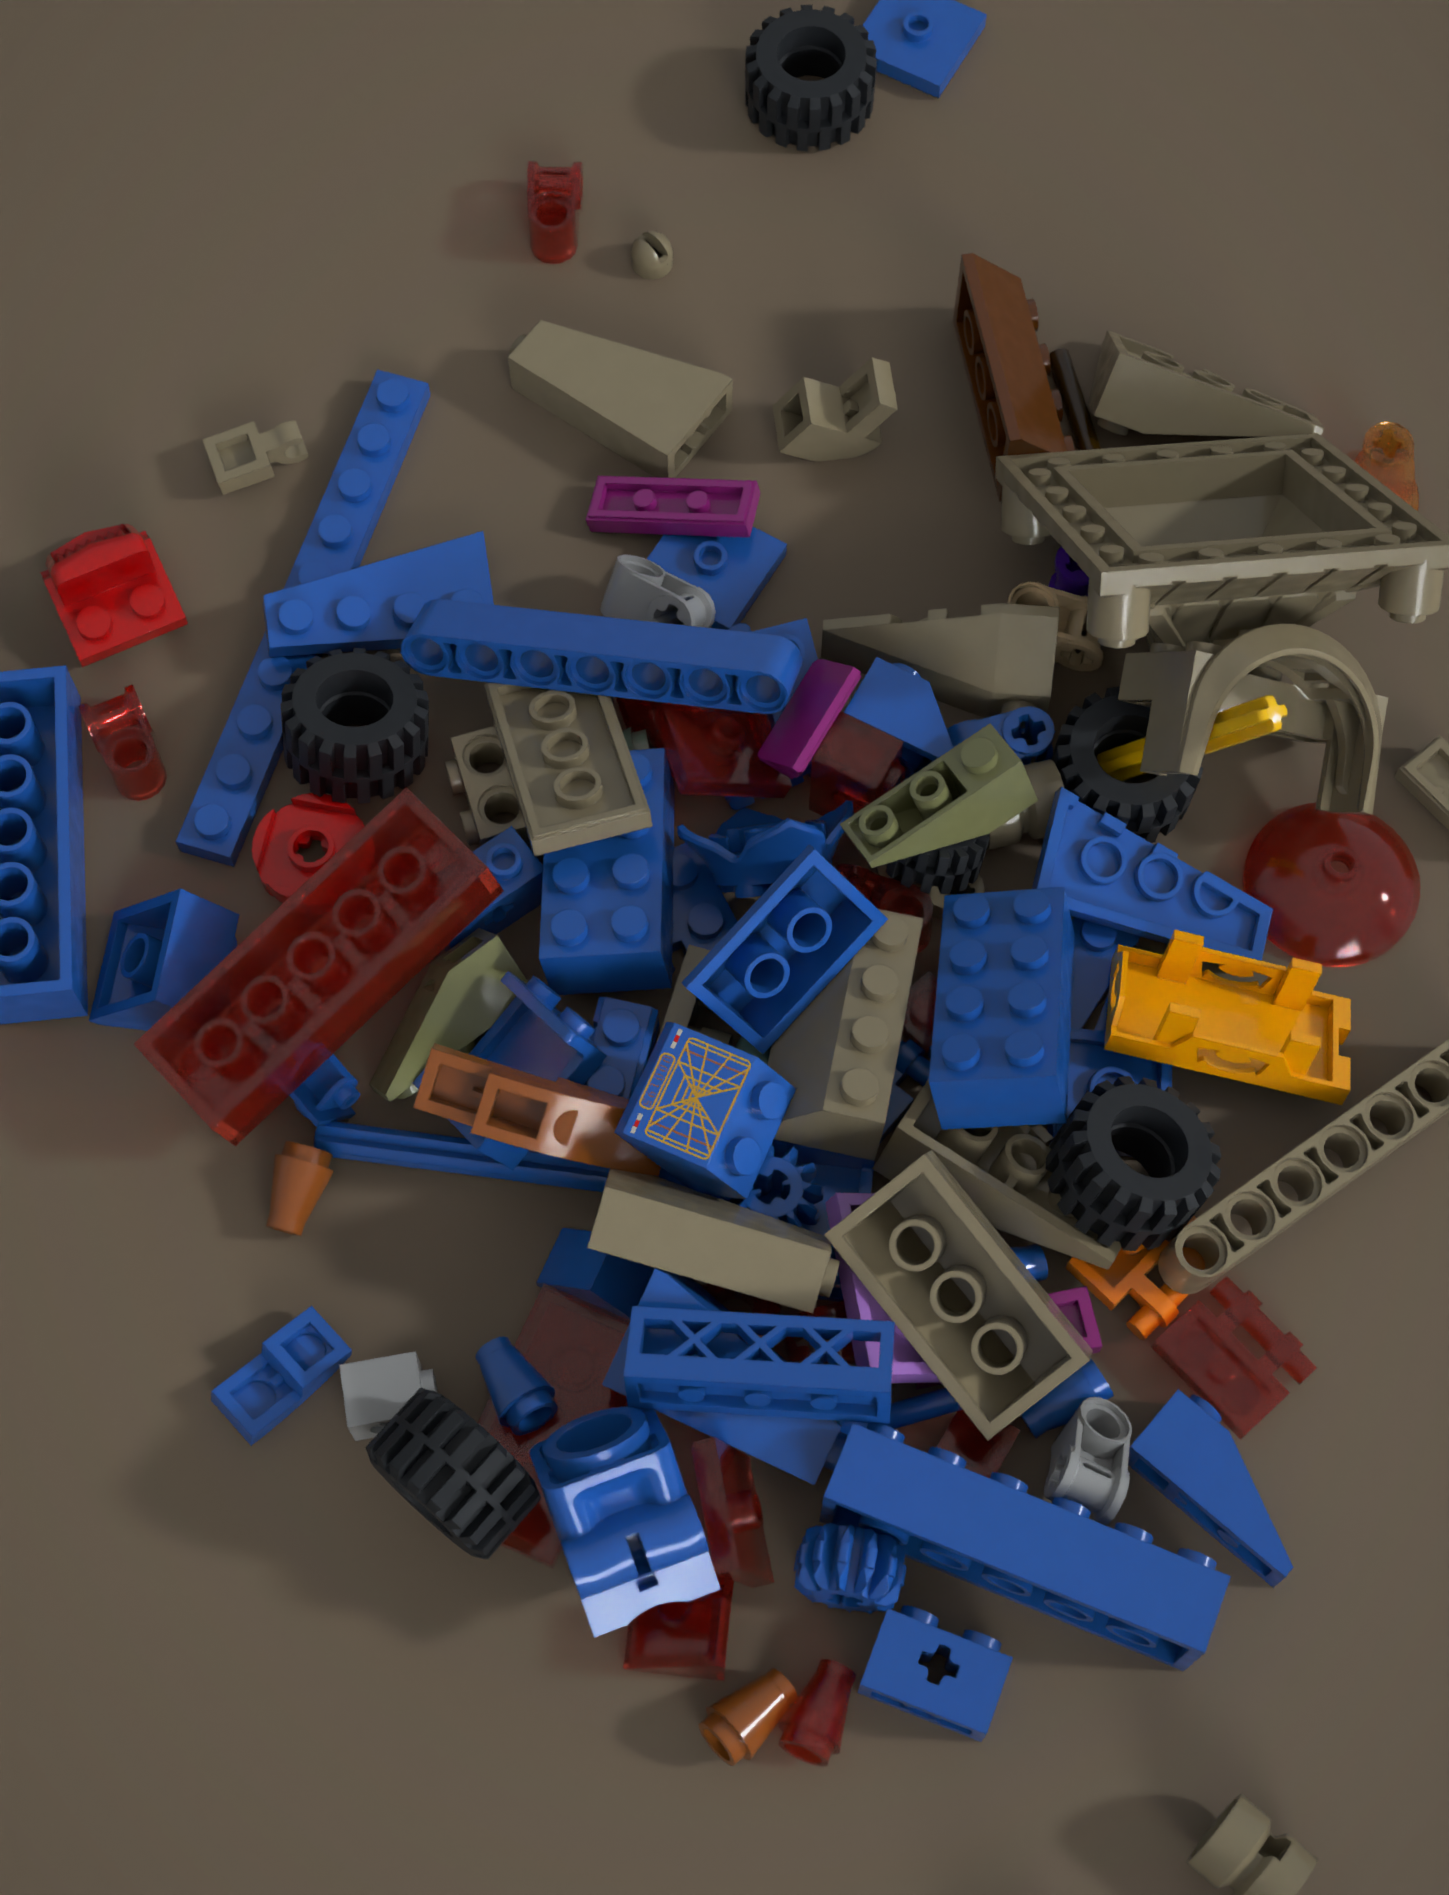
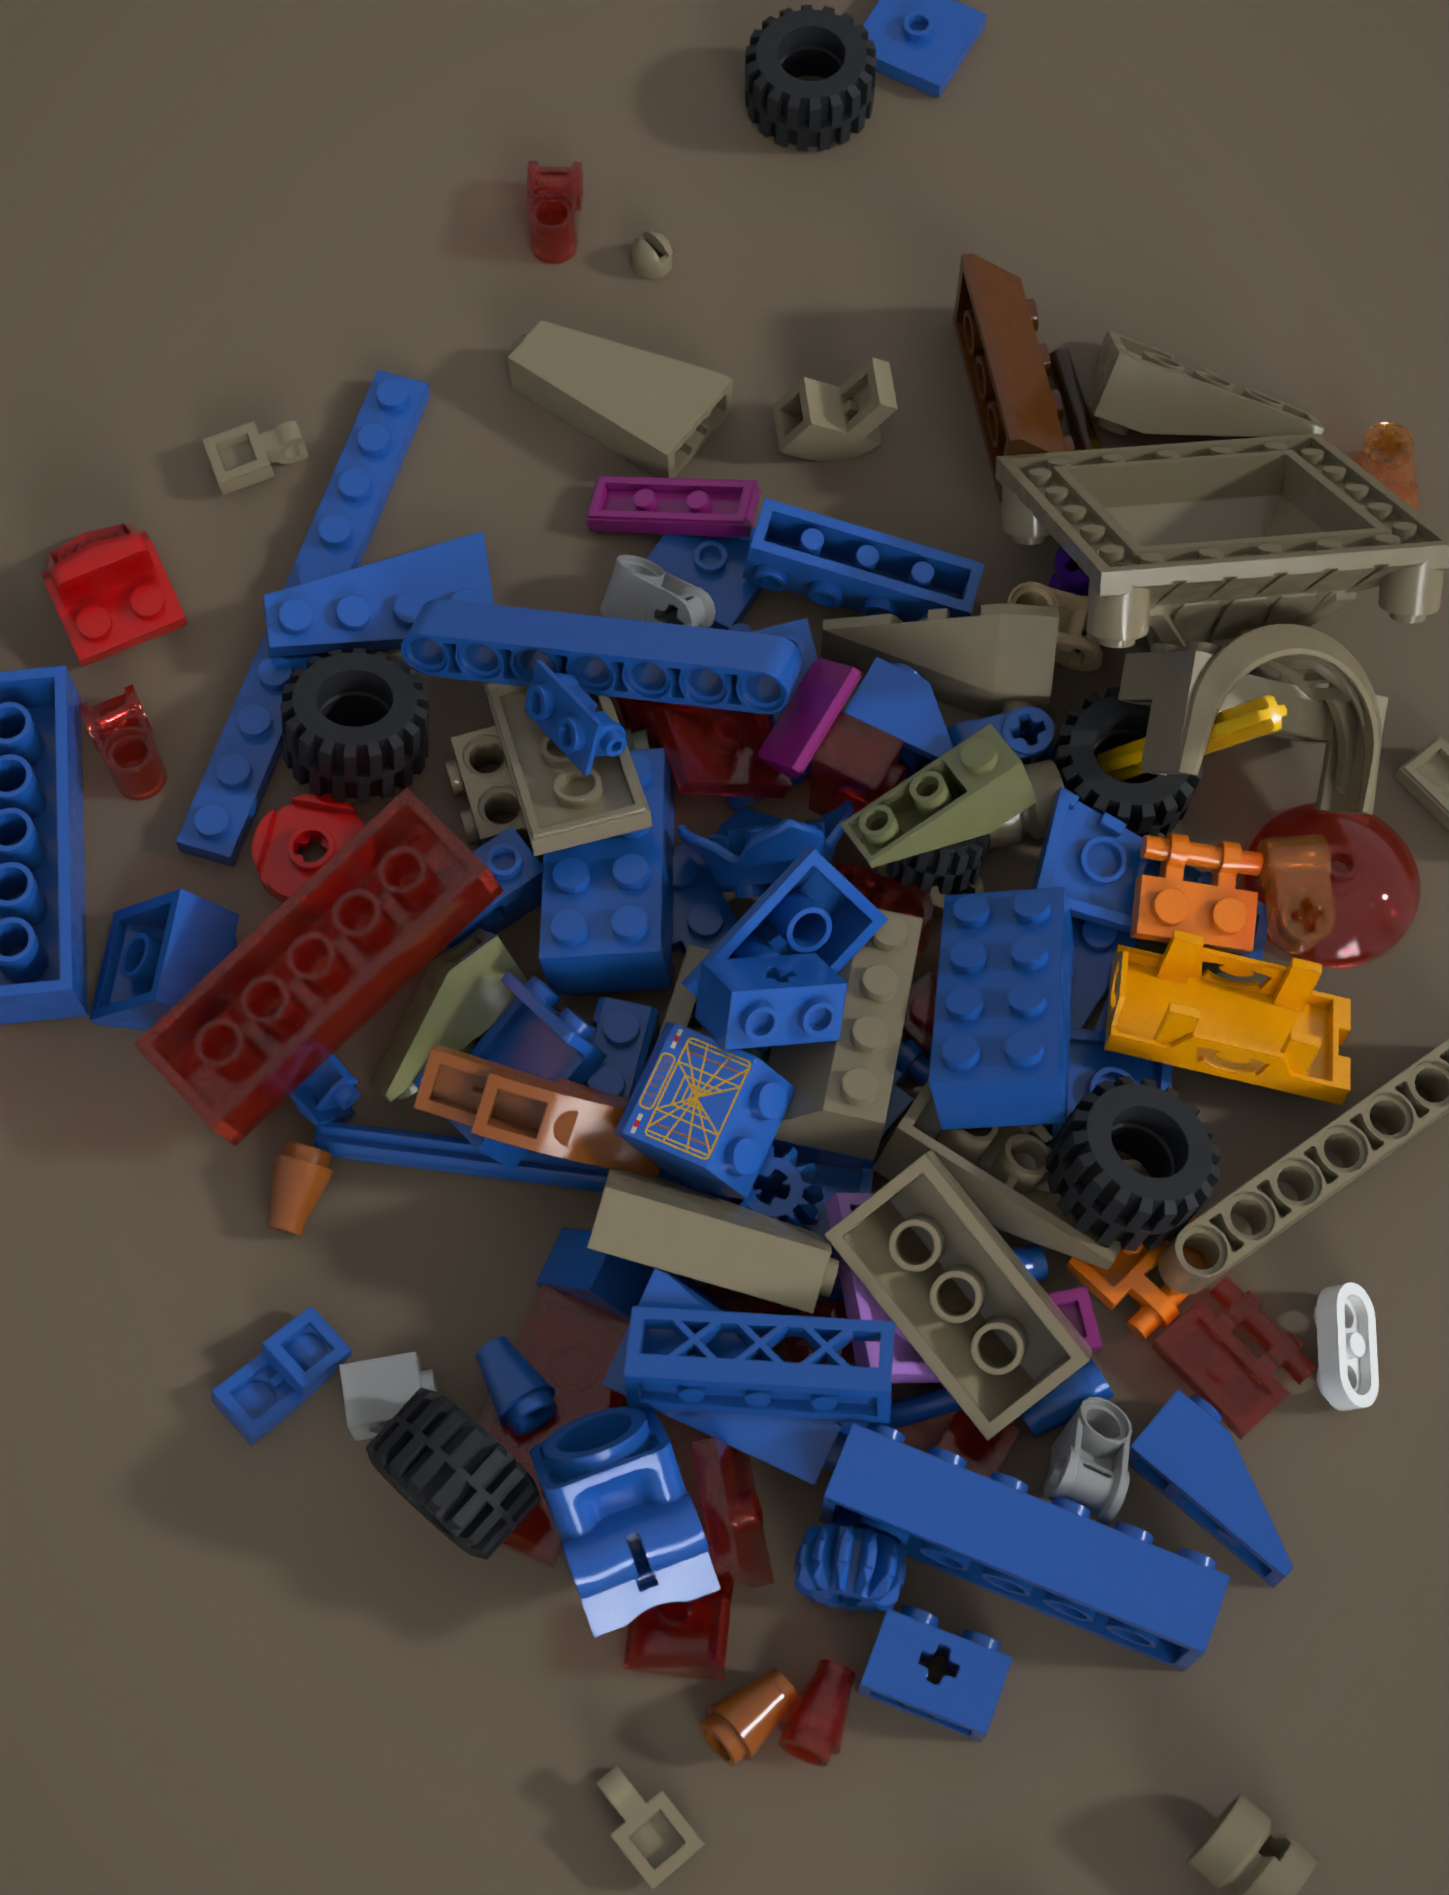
(570, 718): none -> blue hinge
(653, 1833): none -> dark tan plate
(770, 1001): none -> blue brick
(857, 566): none -> blue brick
(1213, 911): none -> orange plate
(1293, 880): none -> clear orange piece
(1346, 1347): none -> white plate

